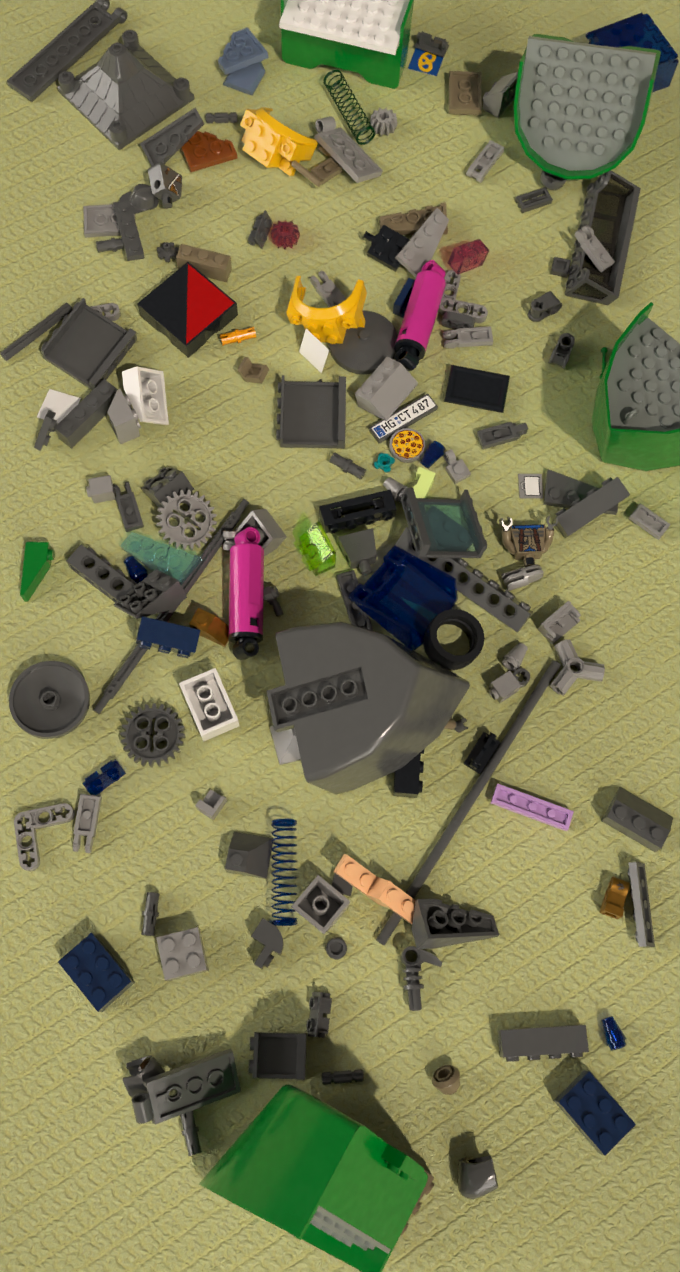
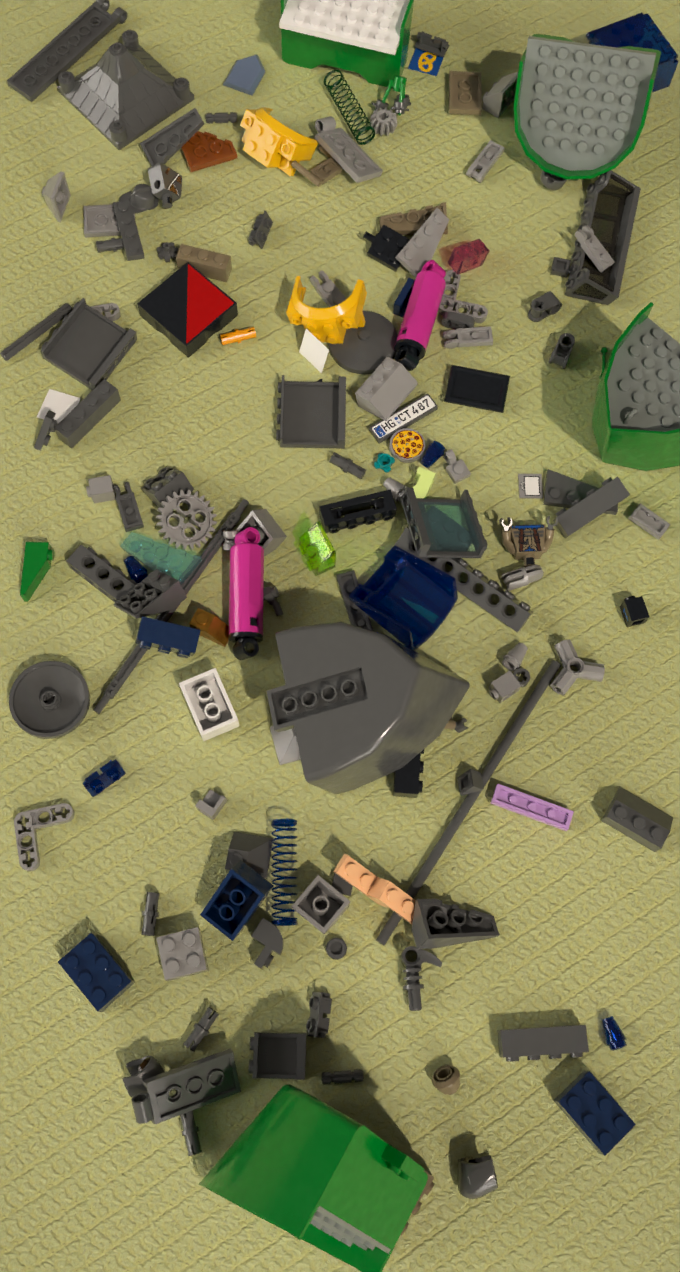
(57, 195): none -> light grey slope
(86, 821): light grey hinge -> none
(123, 418): light grey slope -> none
(134, 735): dark grey gear -> none
(147, 394): white slope -> none
(201, 1029): none -> dark grey pin
(236, 900): none -> dark blue brick
(241, 52): sand blue plate -> none
(252, 372): dark tan bracket -> none
(285, 234): clear pink gear -> none
(359, 550): dark grey torso -> none
(402, 99): none -> plant
(468, 624): black tyre -> none
(470, 782): none -> dark grey slope
(482, 752): black hinge -> none
(501, 434): dark grey hinge -> none
(534, 202): dark grey tile -> none
(560, 622): light grey hinge -> none
(615, 898): pearl gold leg -> none
(634, 611): none -> black brick
(640, 898): dark grey plate -> none

